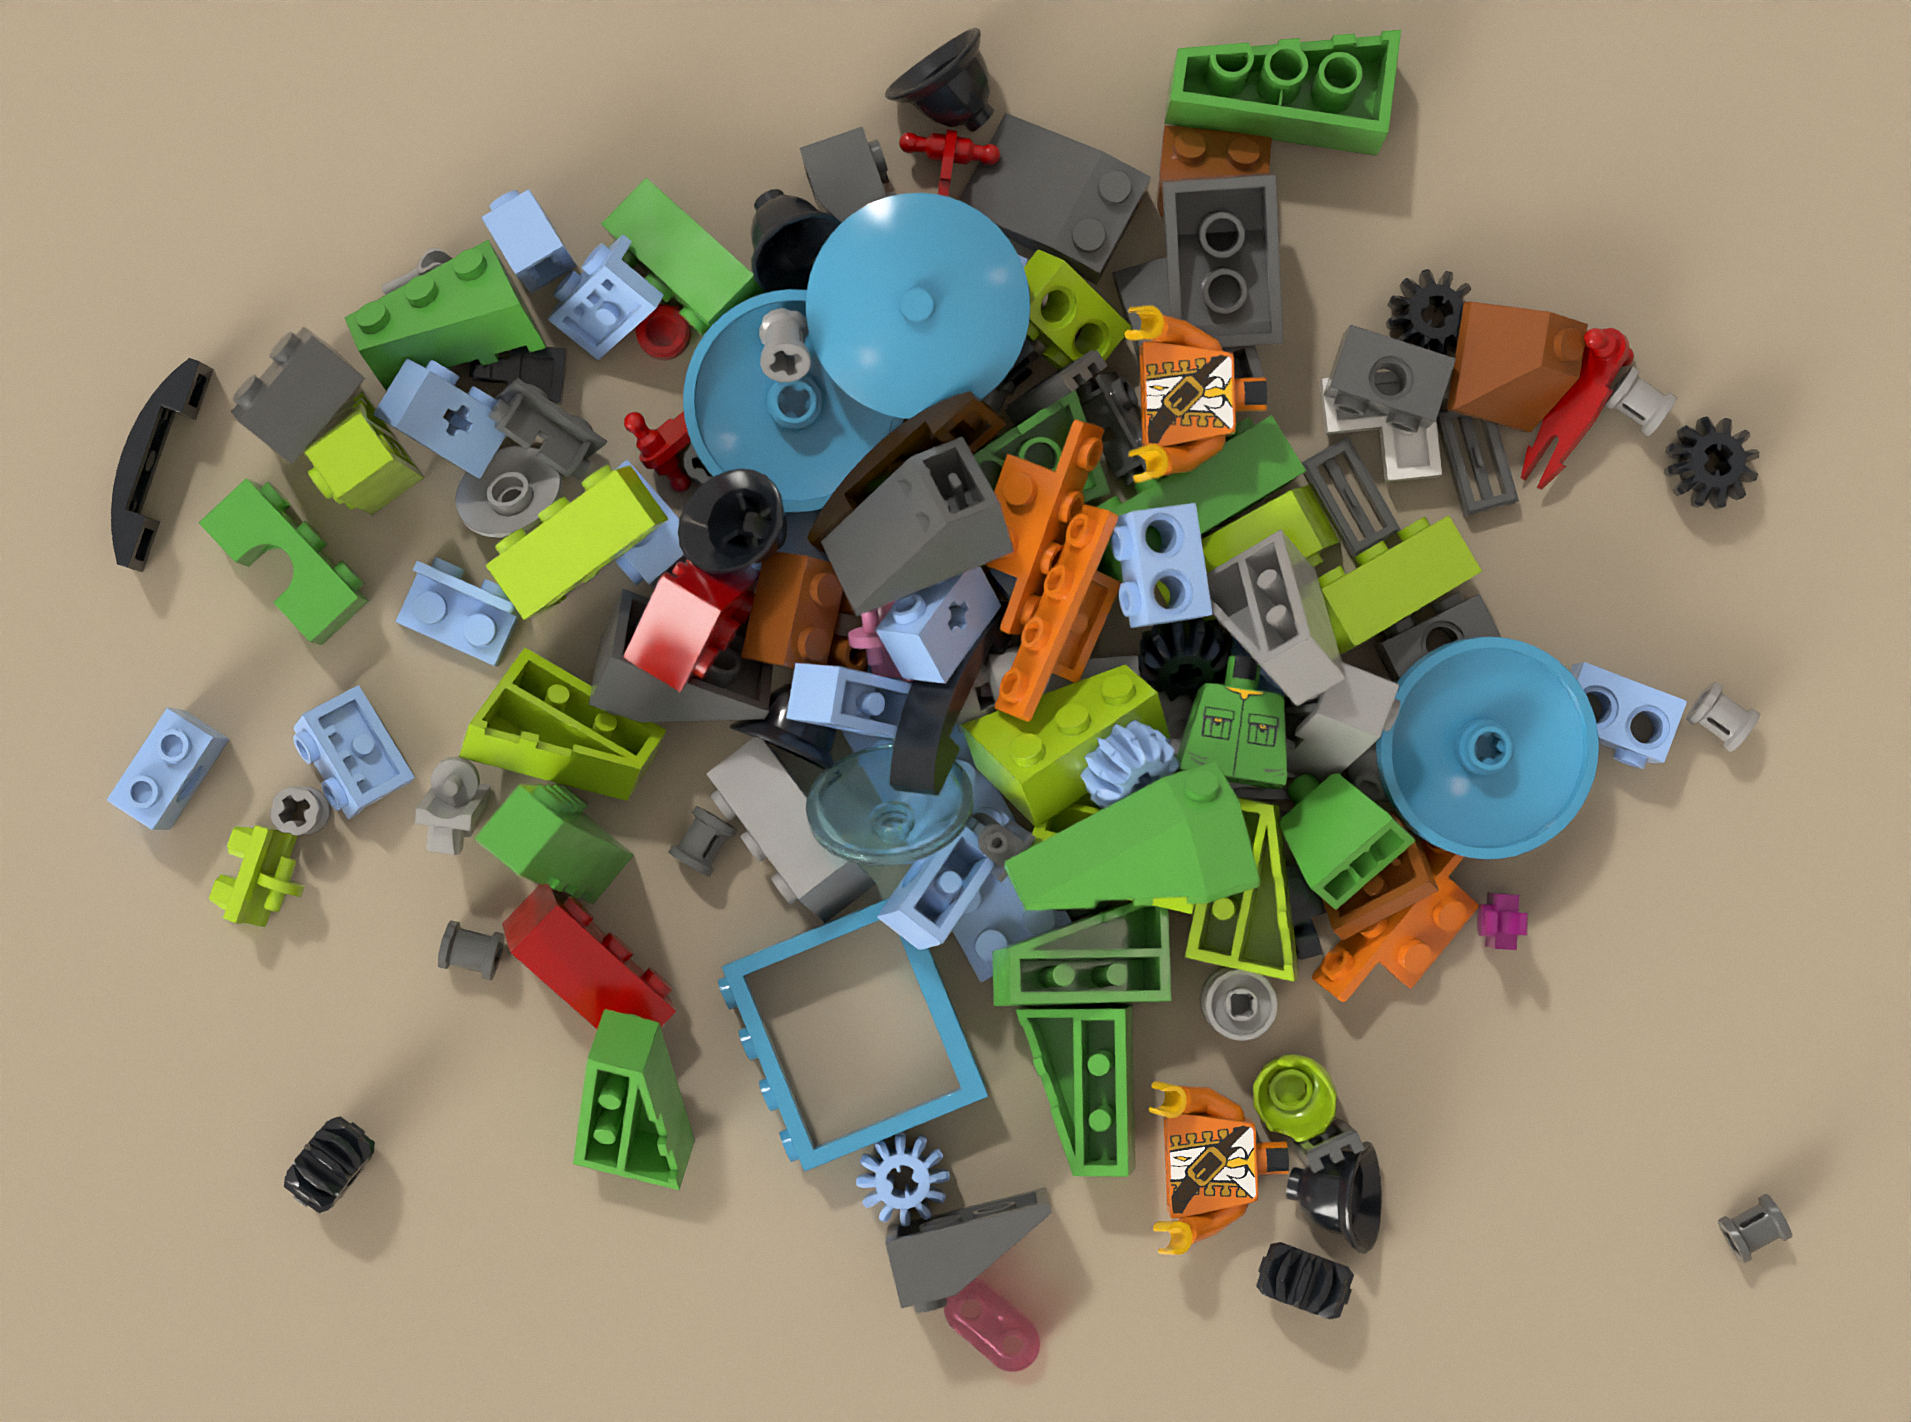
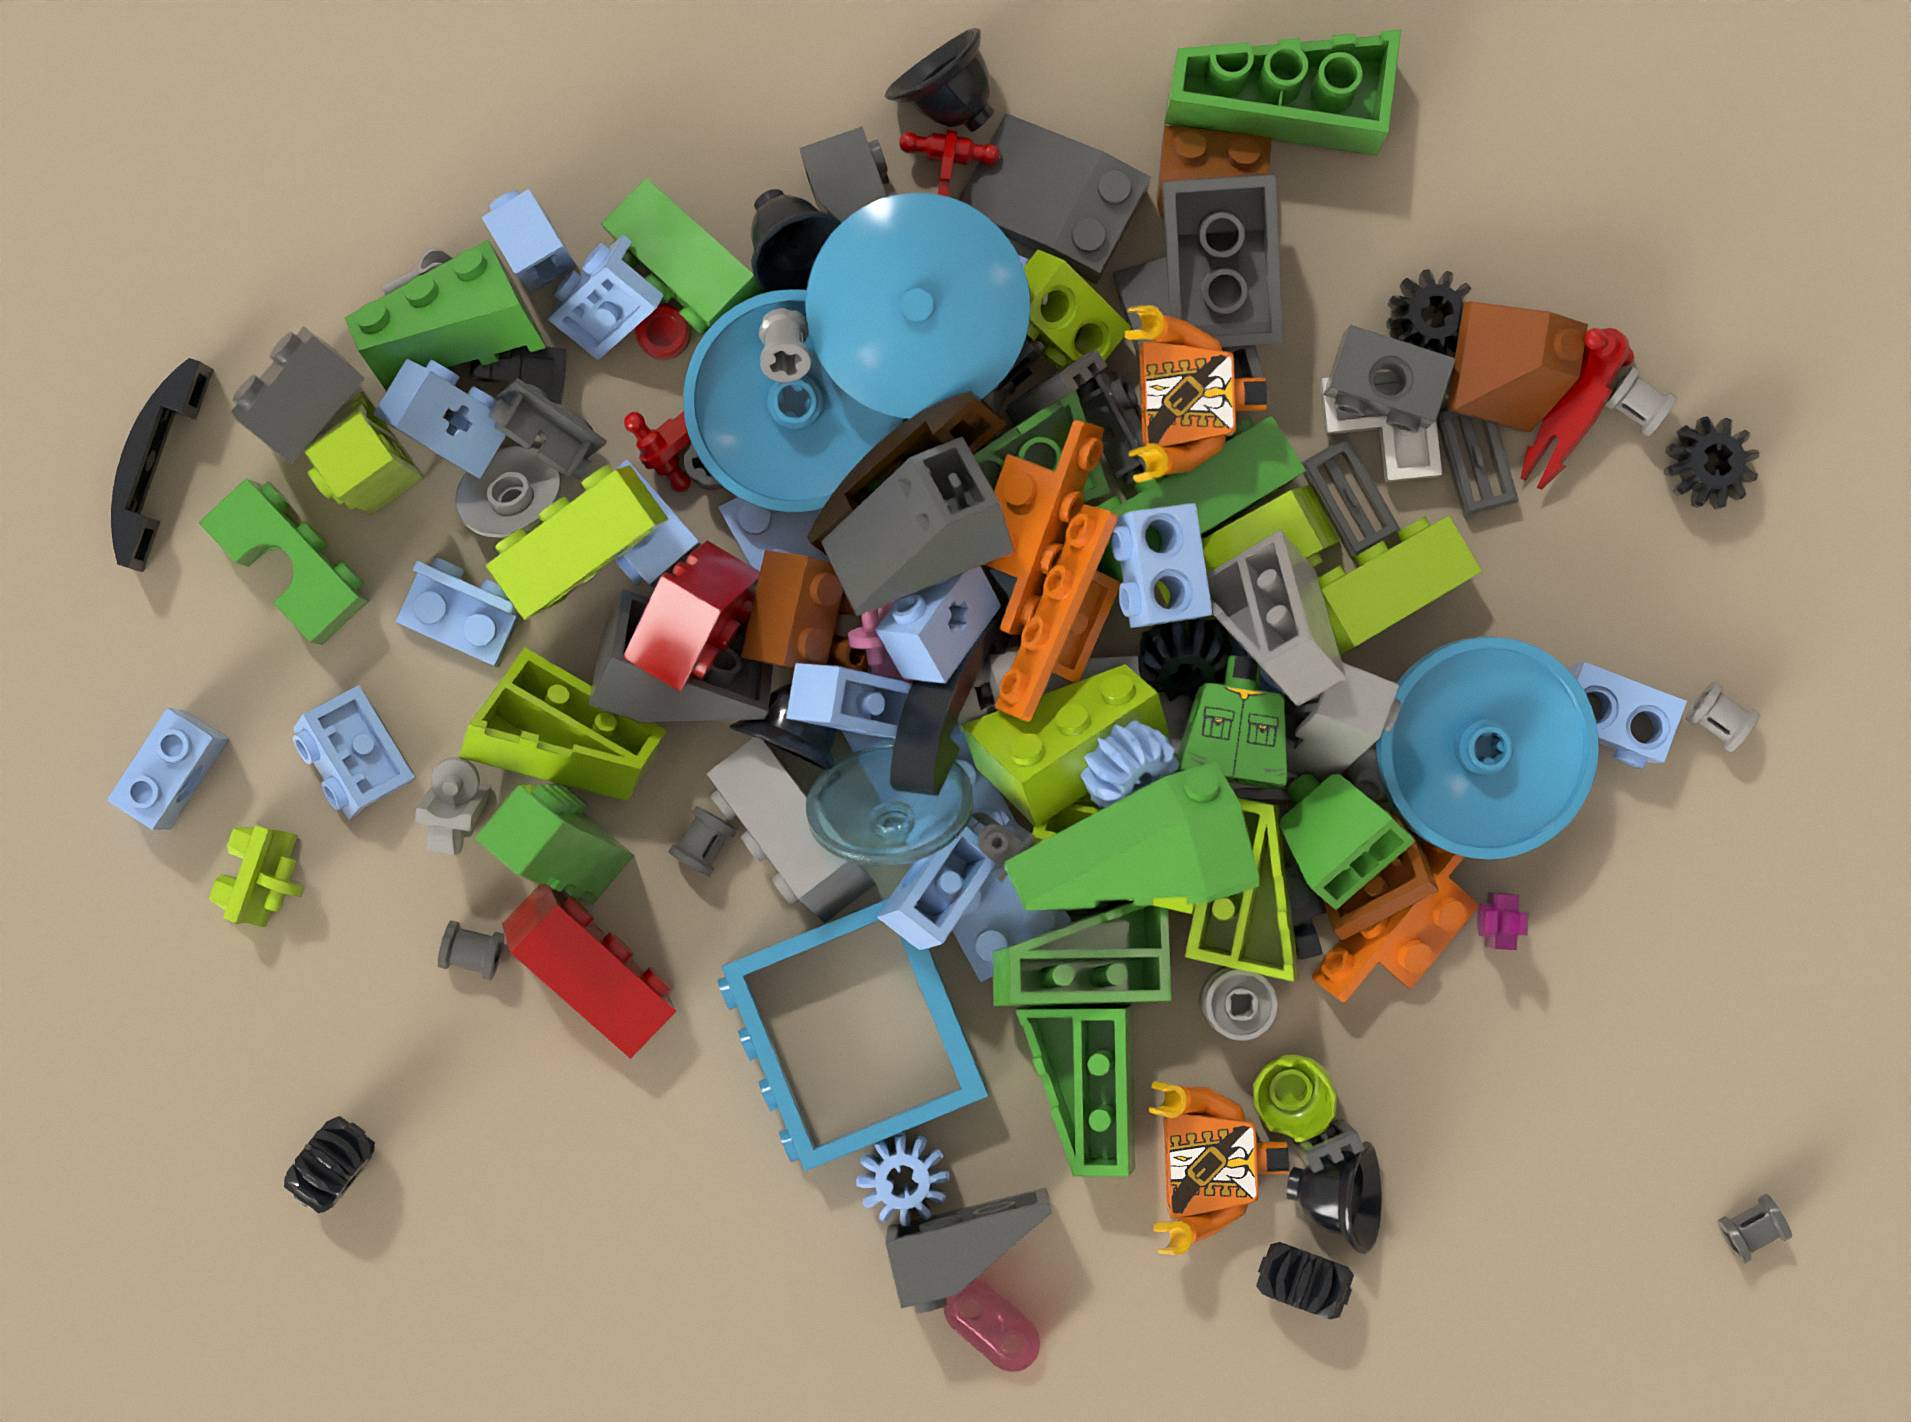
(284, 806): light grey bush -> none
(633, 1105): bright green wedge -> none
(733, 522): black hat -> none
(1452, 615): dark grey brick -> none

